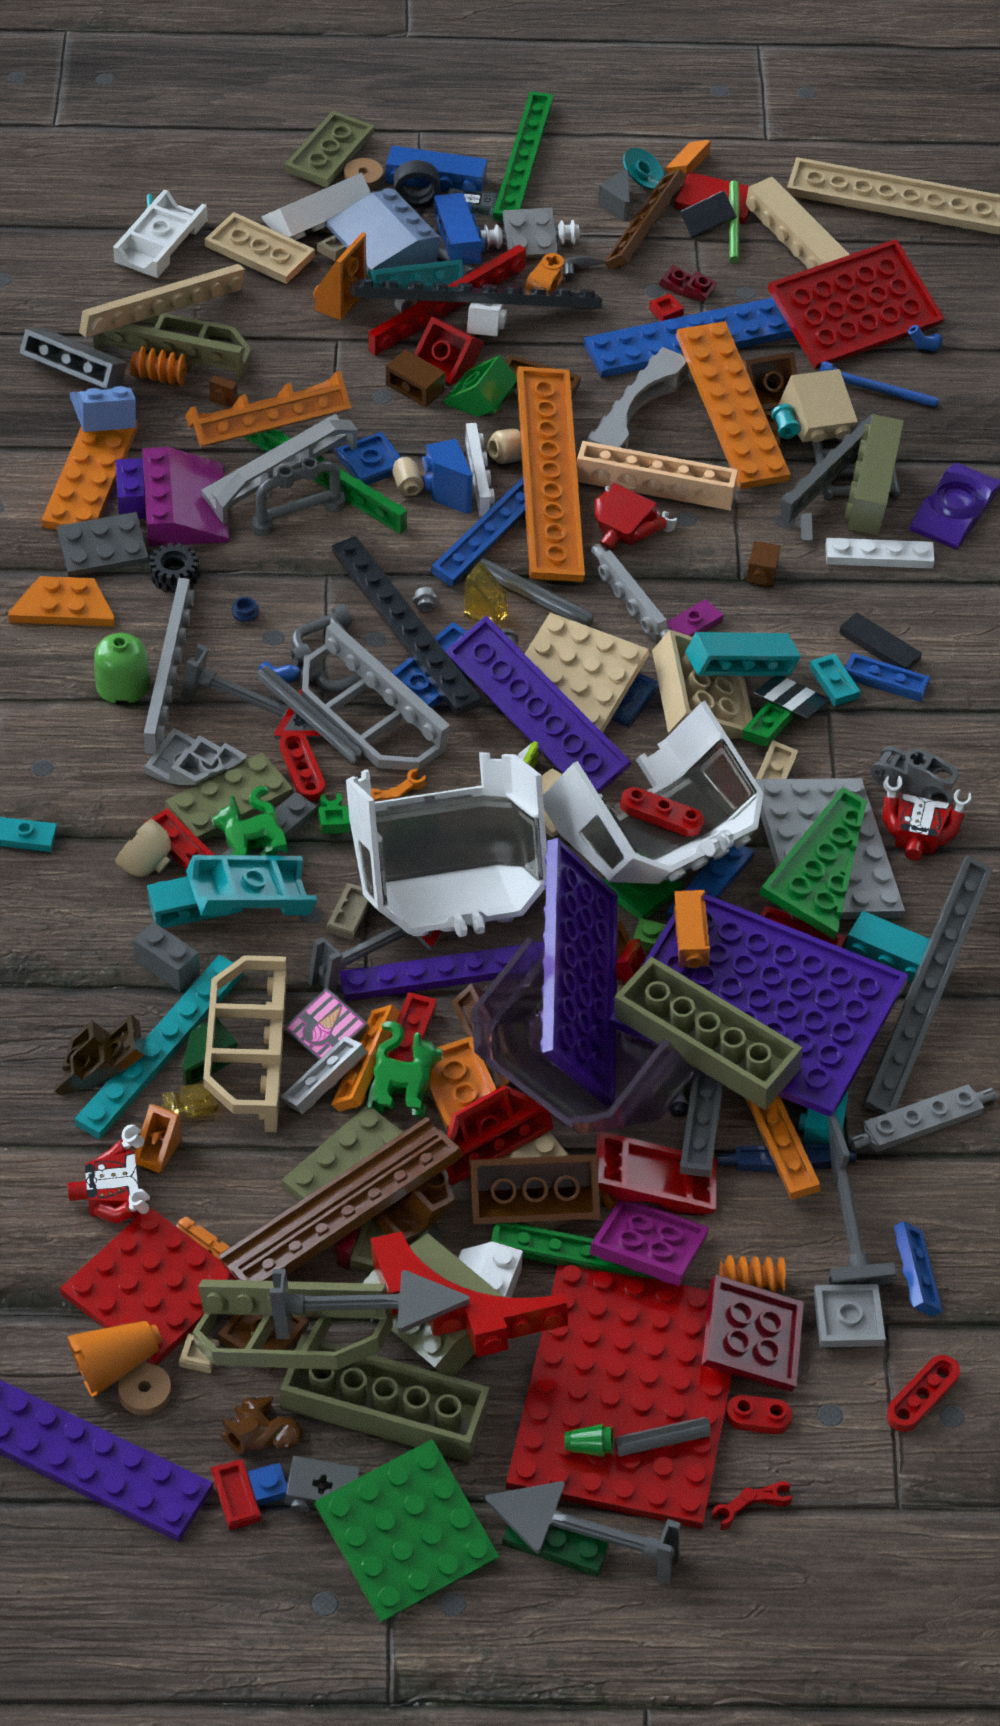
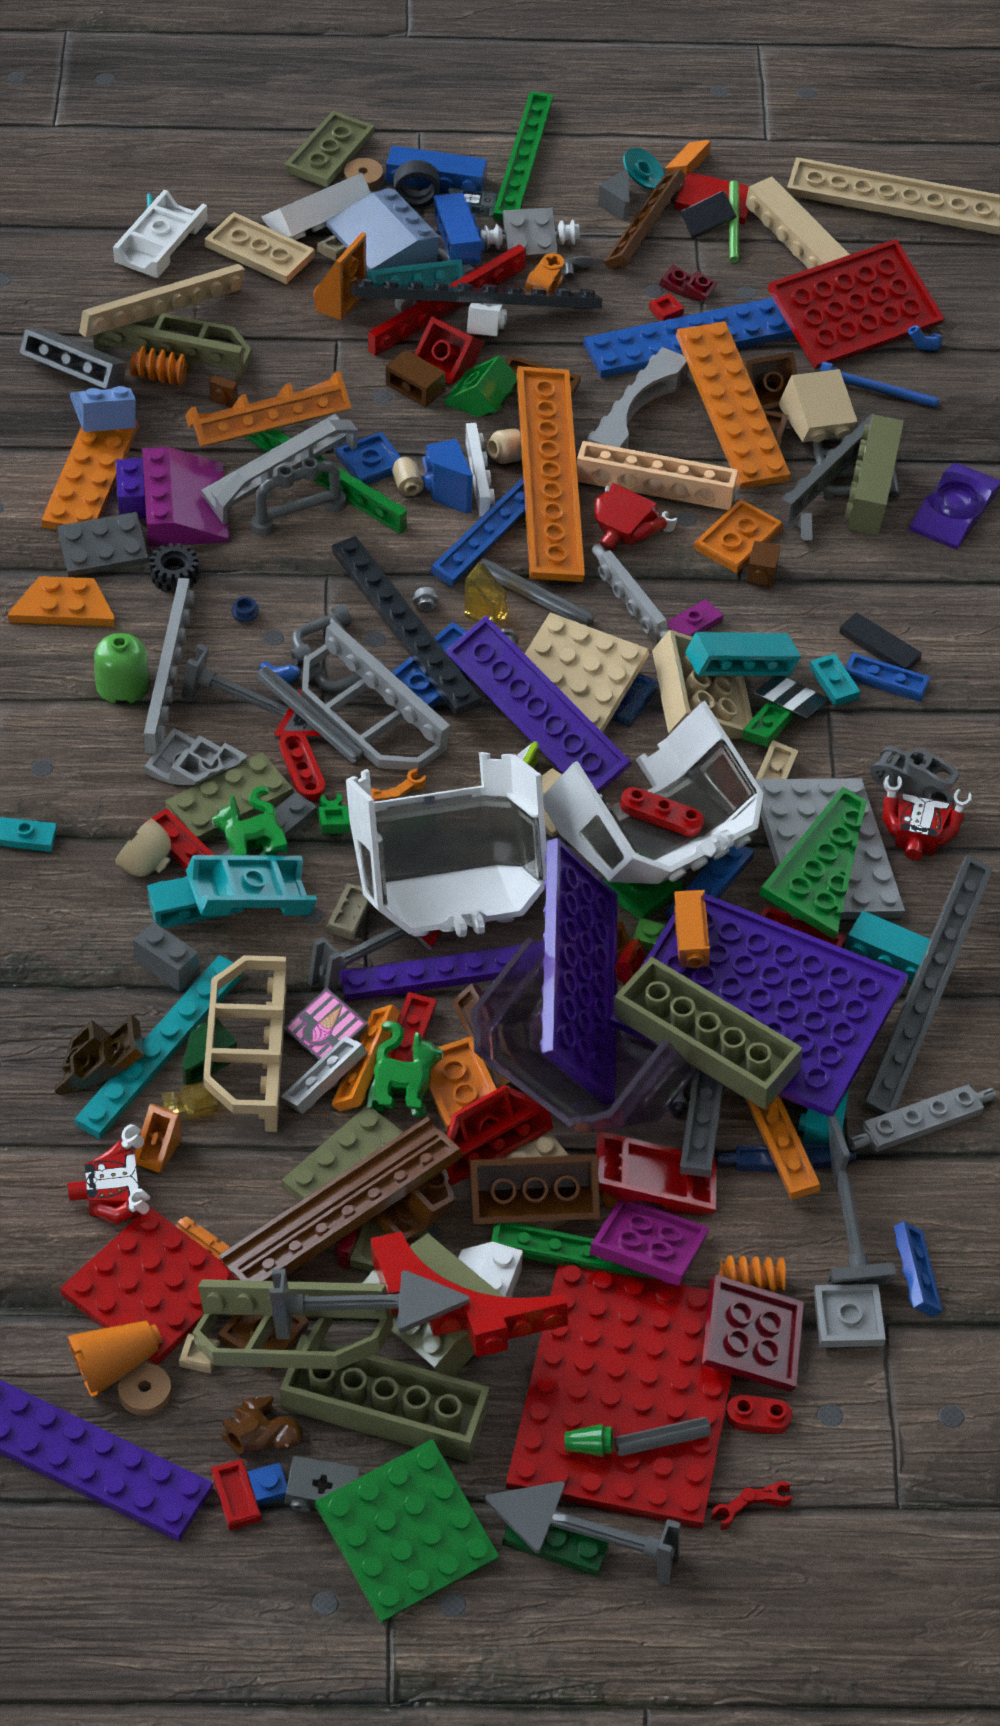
(733, 535): none -> orange tile
(785, 420): teal bush -> none
(879, 553): white plate -> none
(926, 1383): red plate -> none

